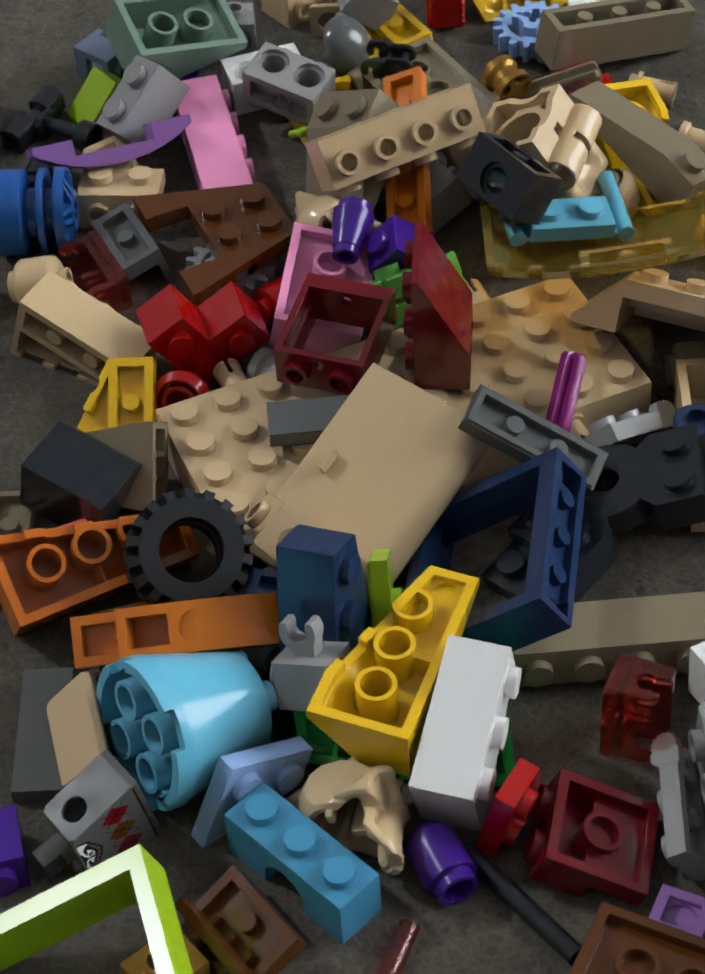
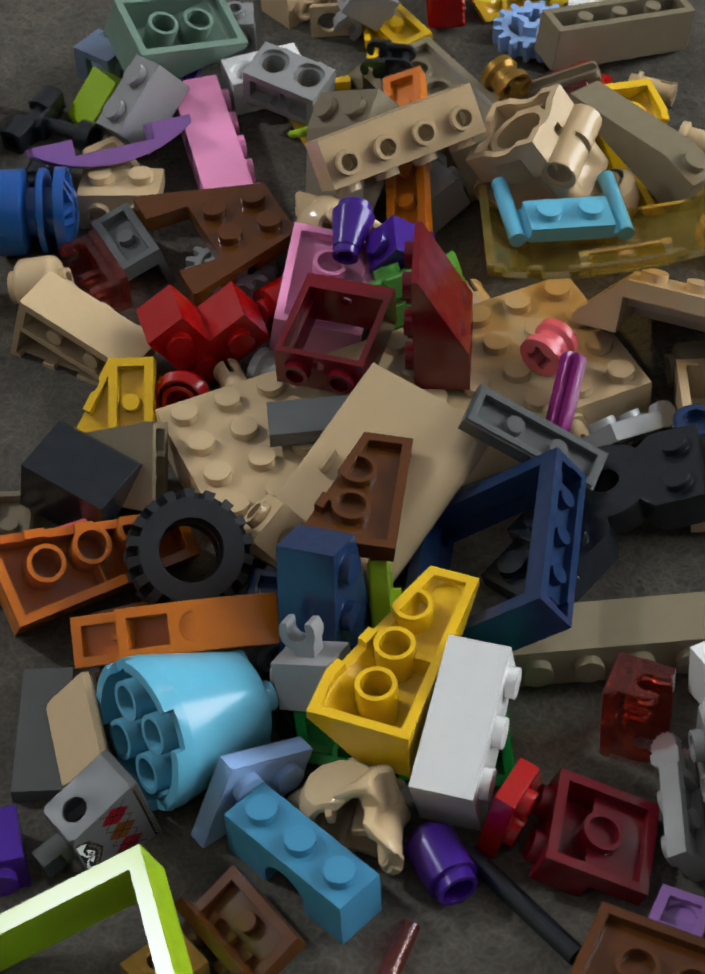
(345, 44): dark grey hair -> none
(368, 495): none -> reddish brown wing
(508, 179): black brick -> none
(544, 348): none -> coral wheel

